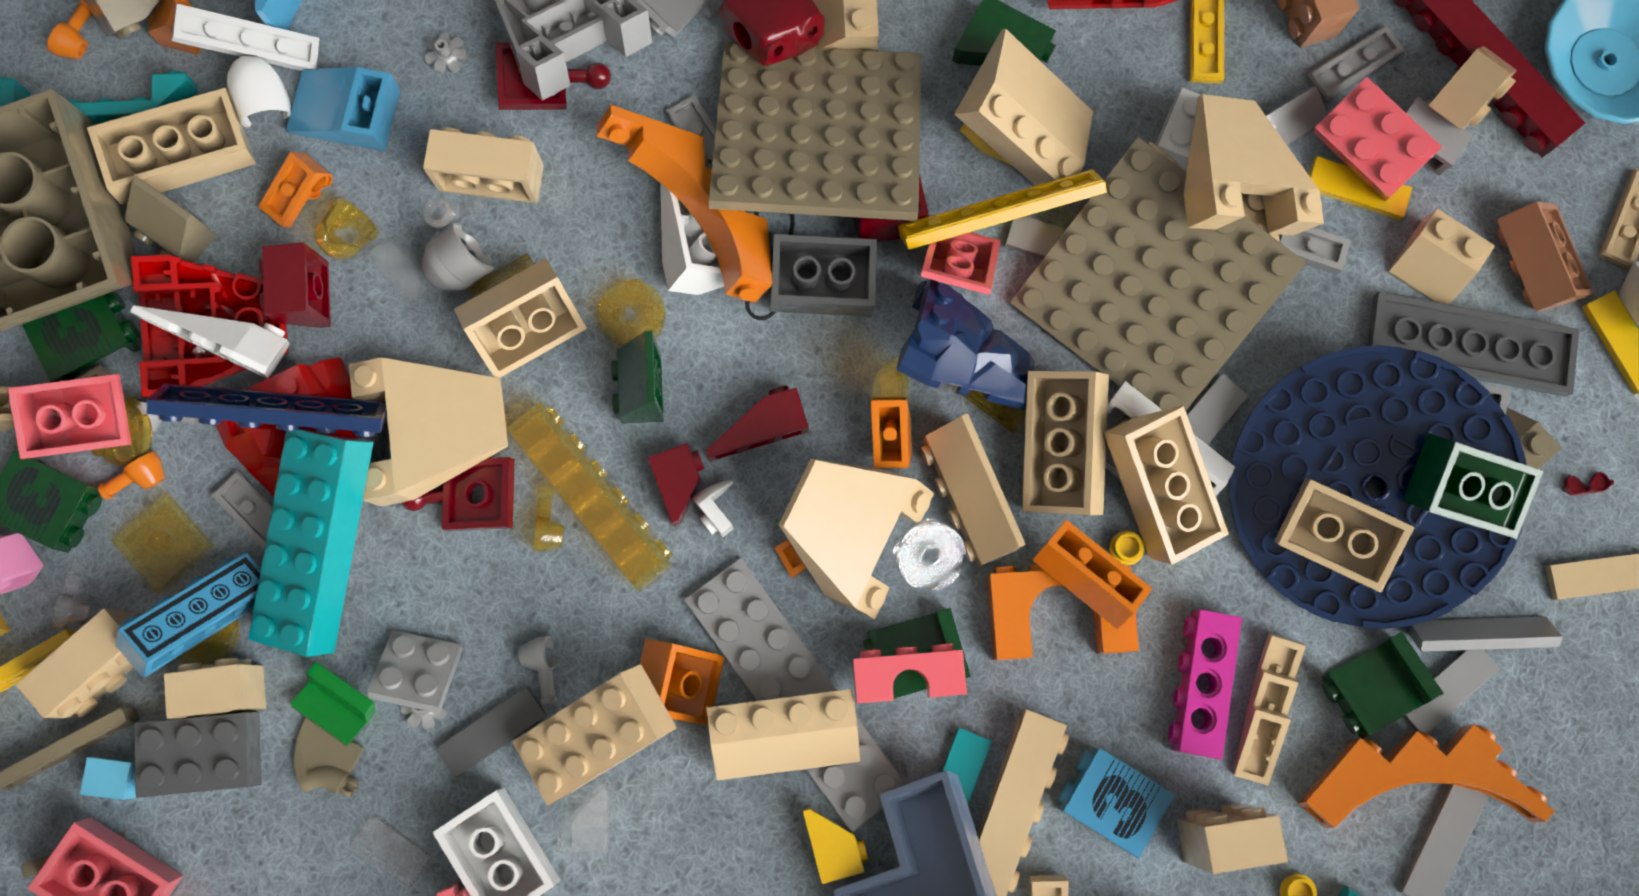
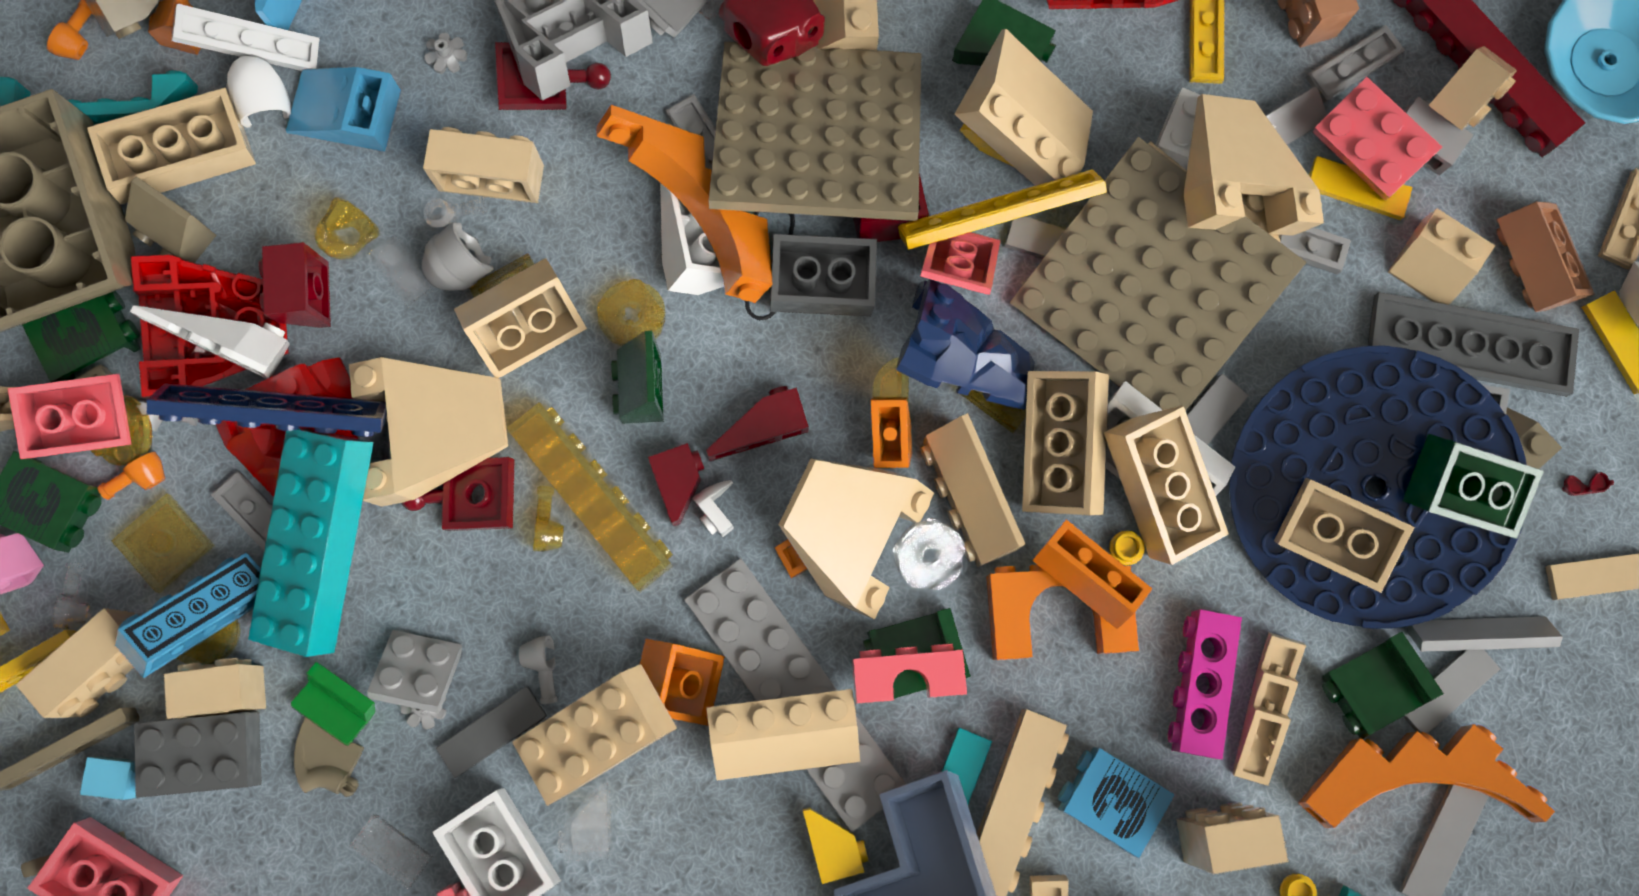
(295, 182): orange plate -> none

